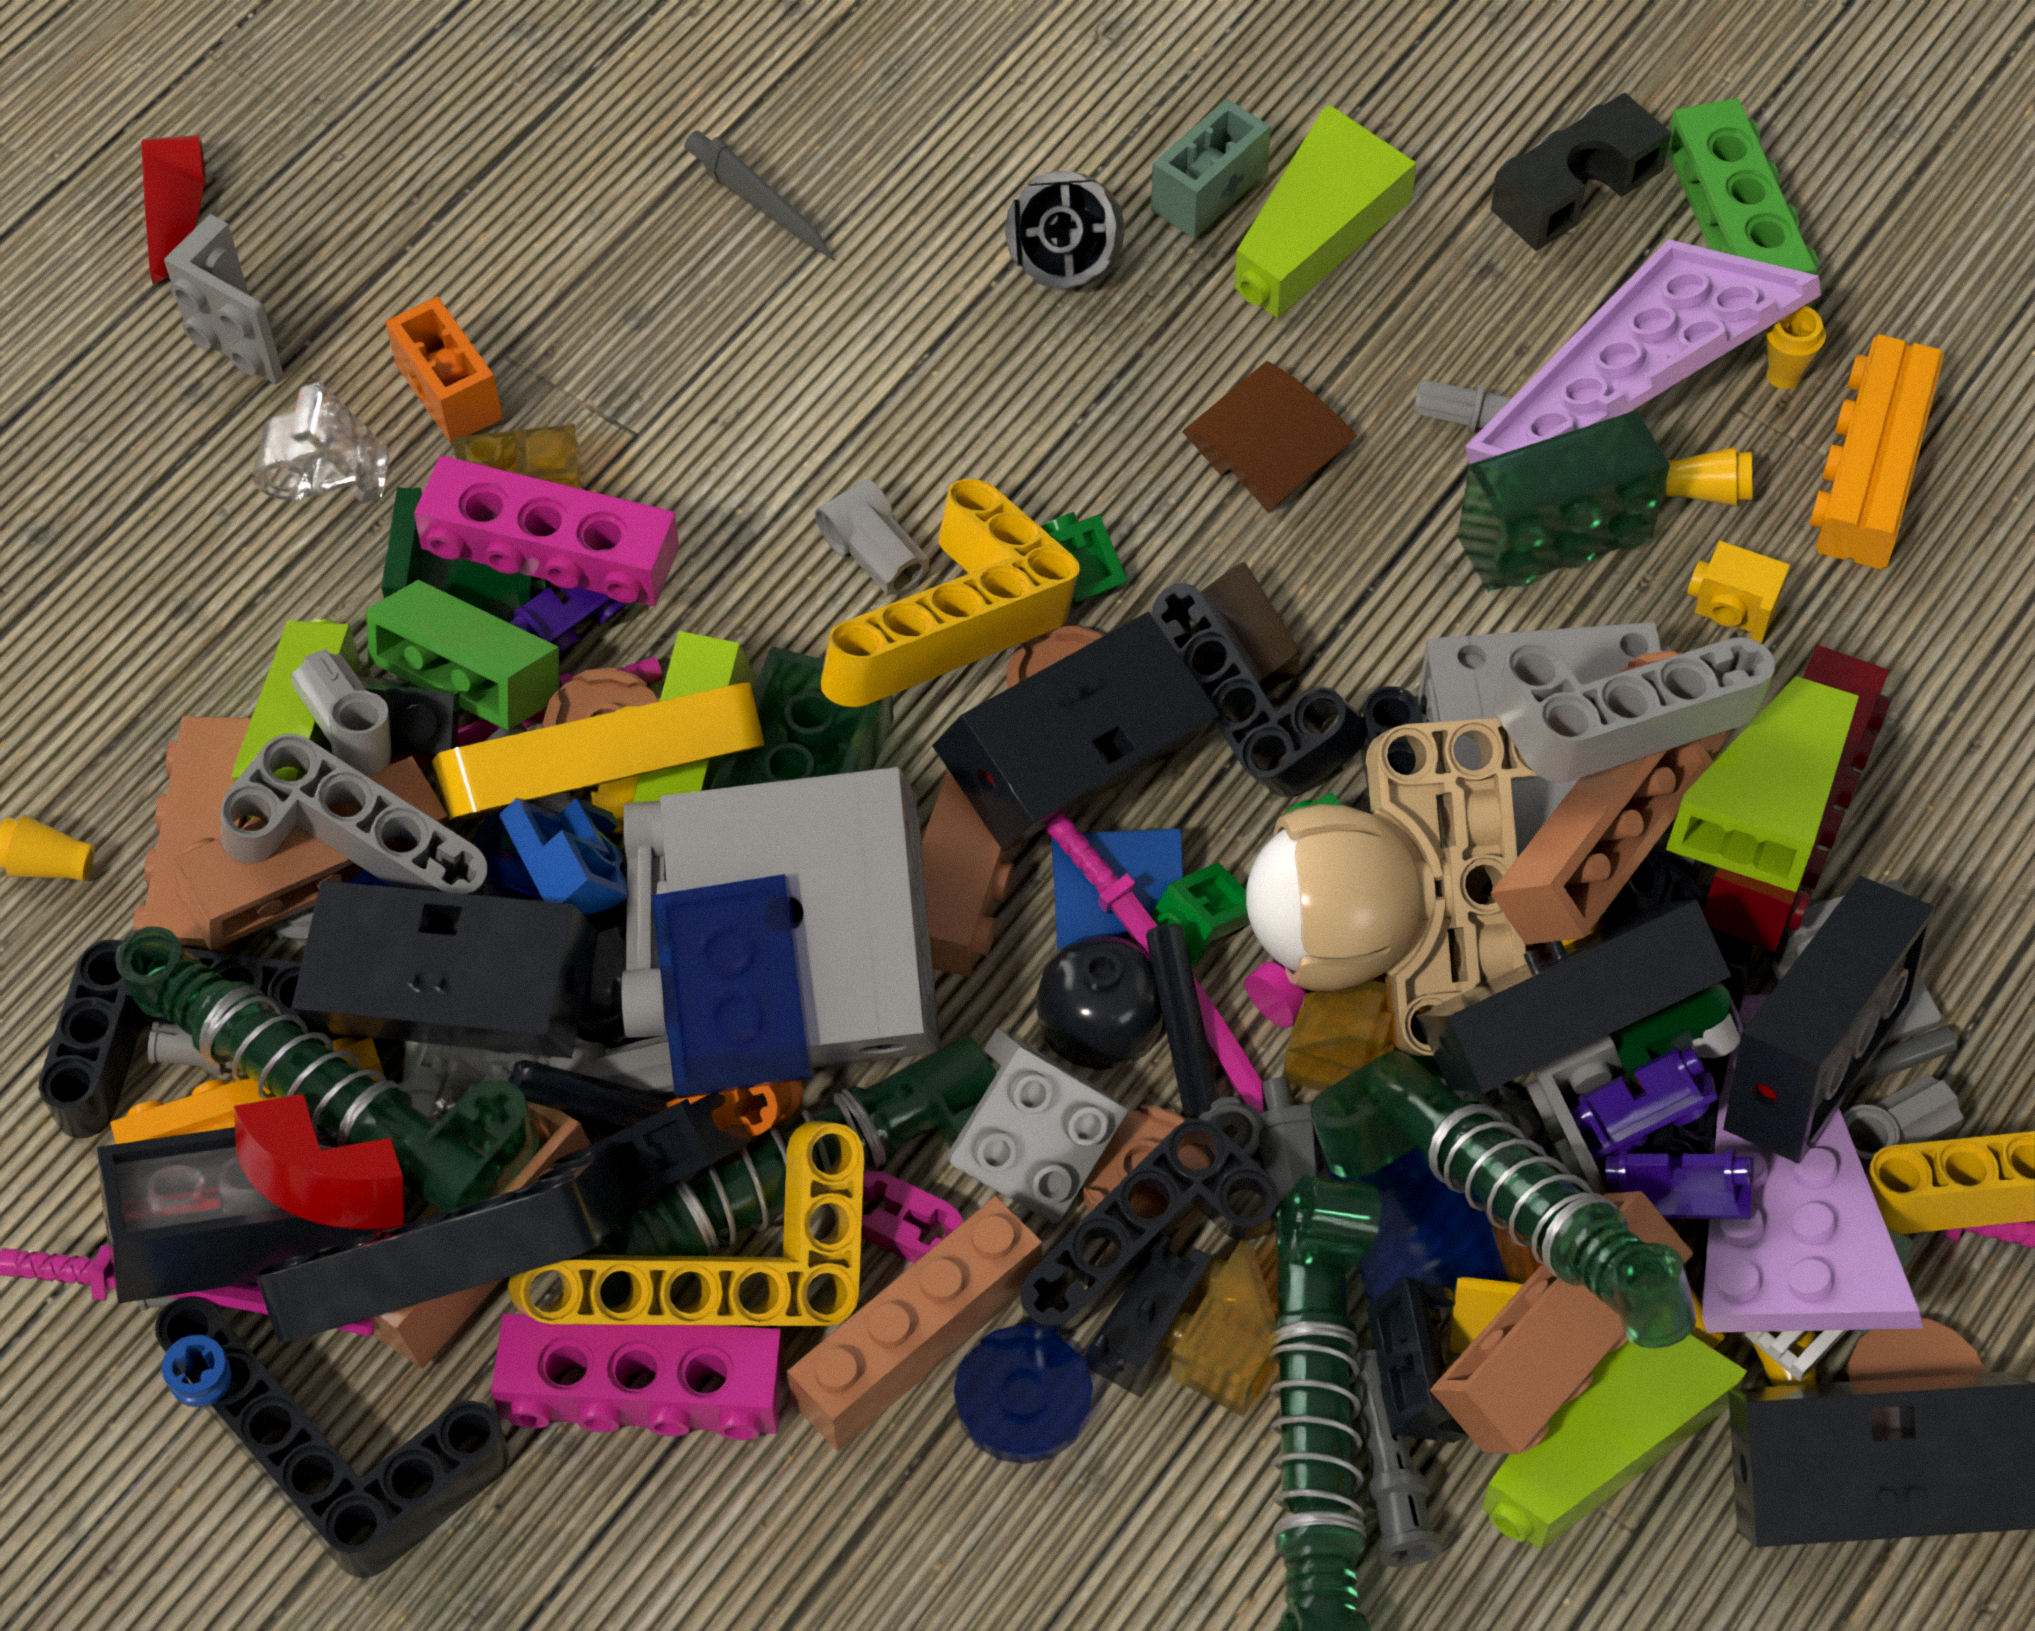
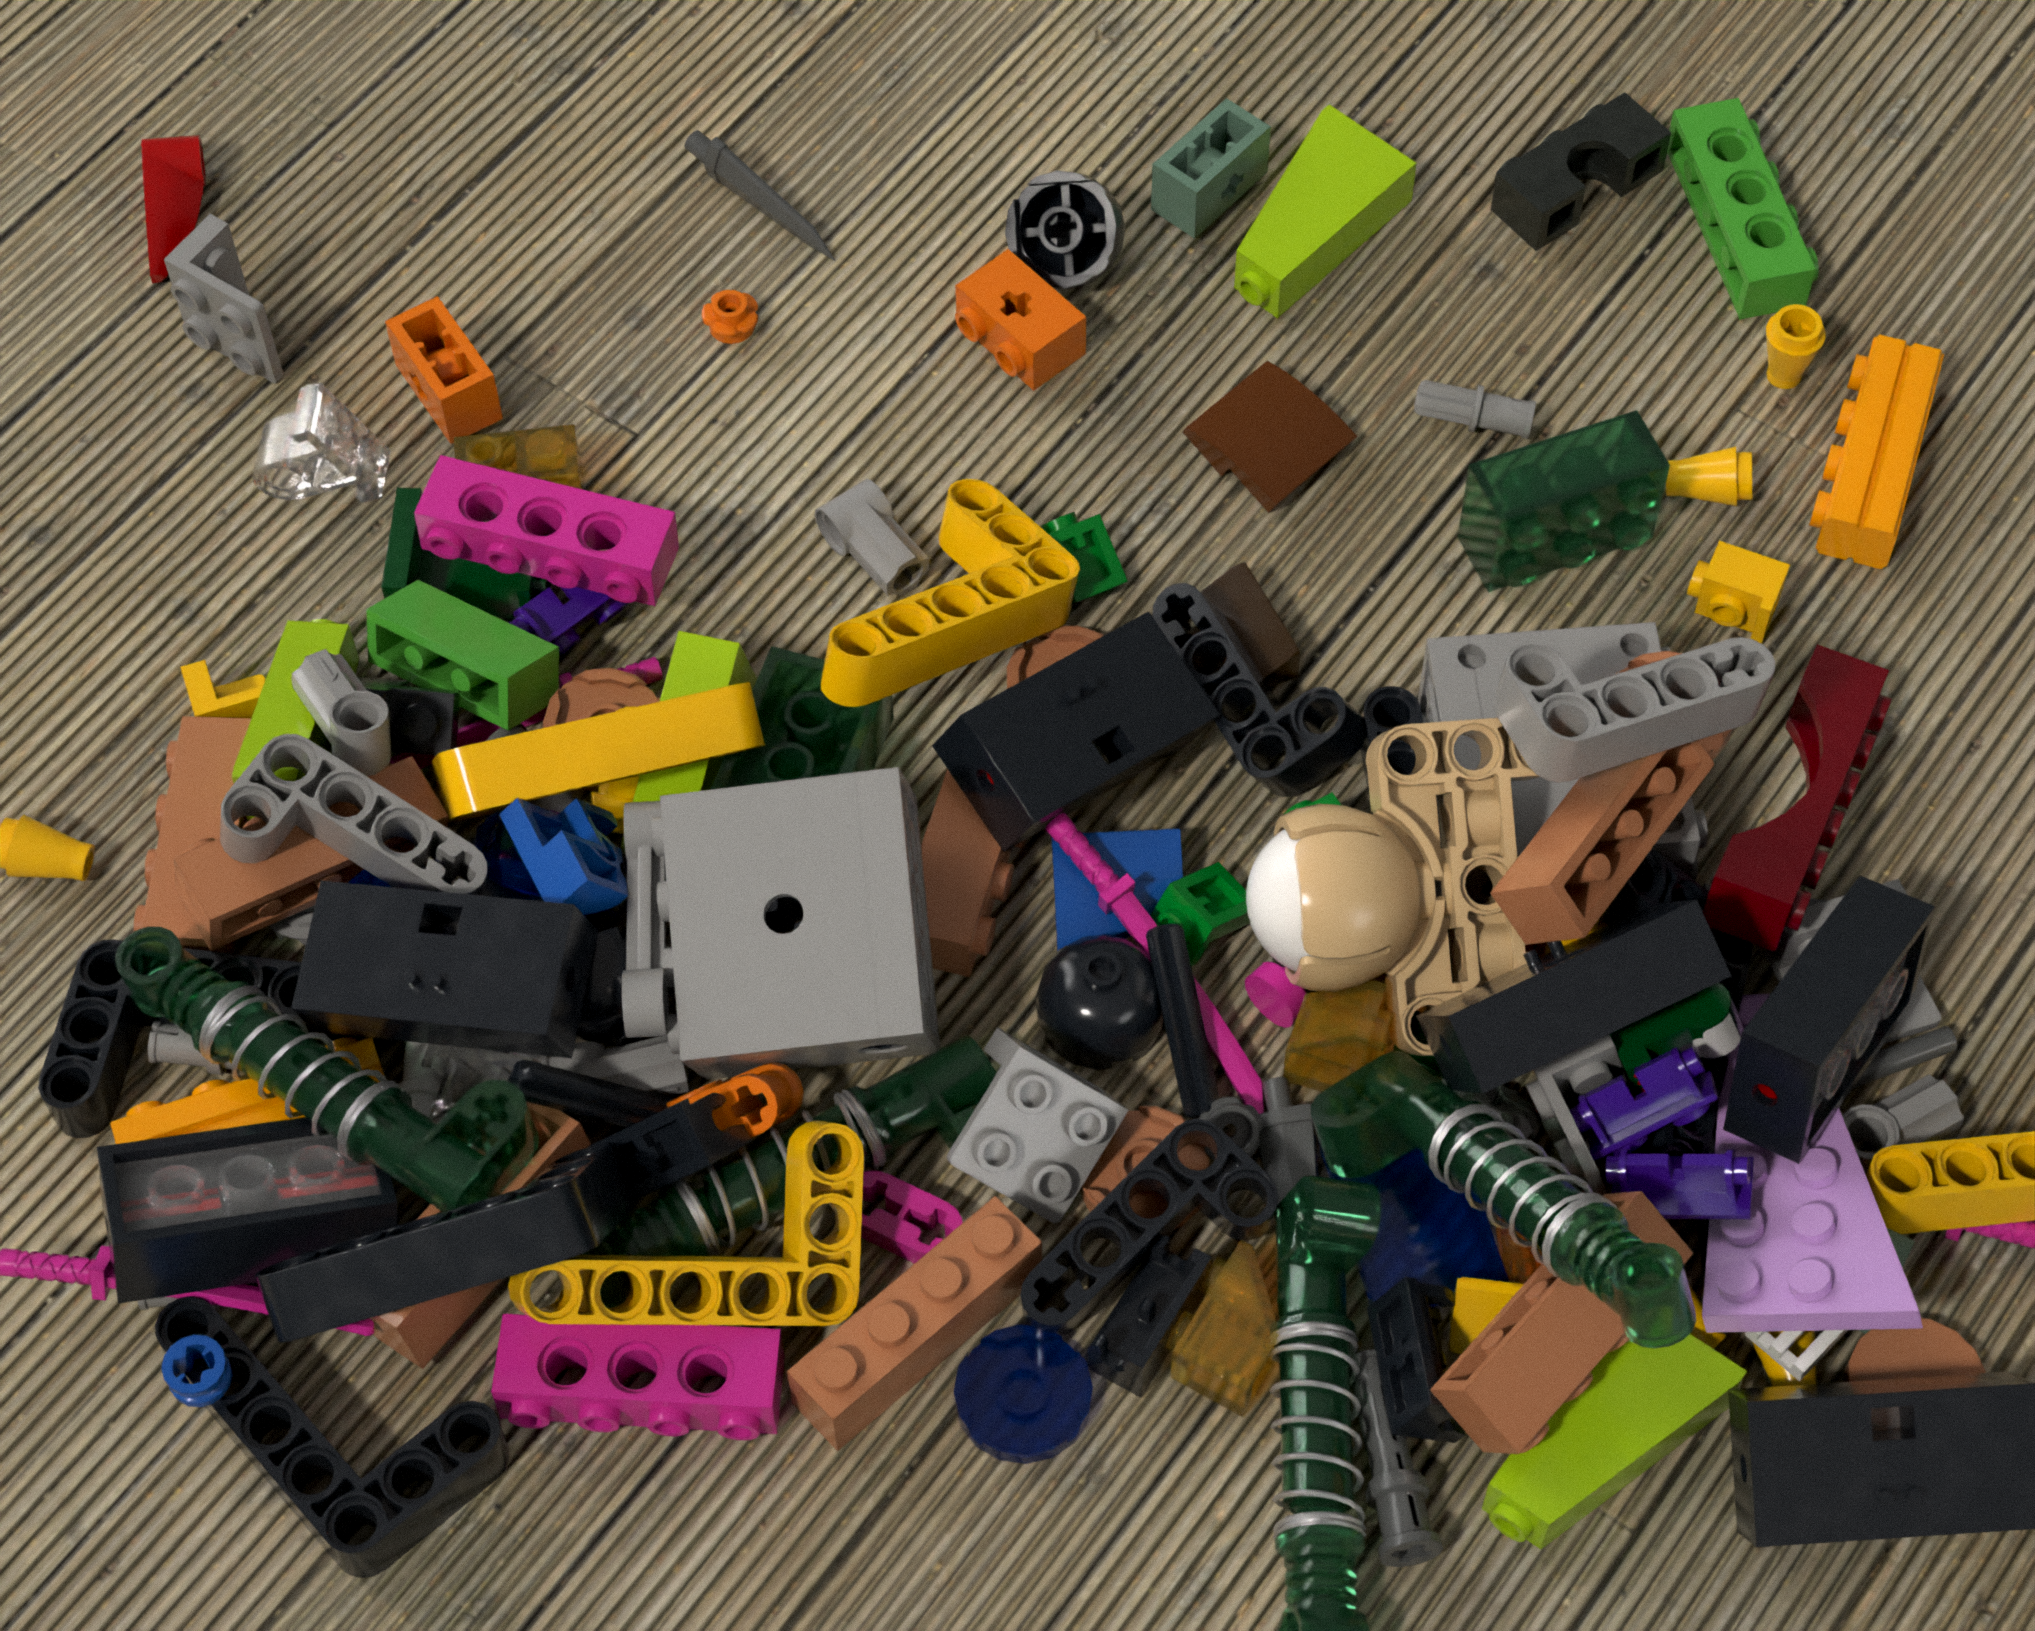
(227, 700): none -> yellow panel
(333, 1186): red brick -> none
(731, 316): none -> orange plate
(732, 986): clear blue tile -> none
(1020, 320): none -> orange brick
(1651, 334): lavender wing -> none
(1769, 788): lime slope -> none

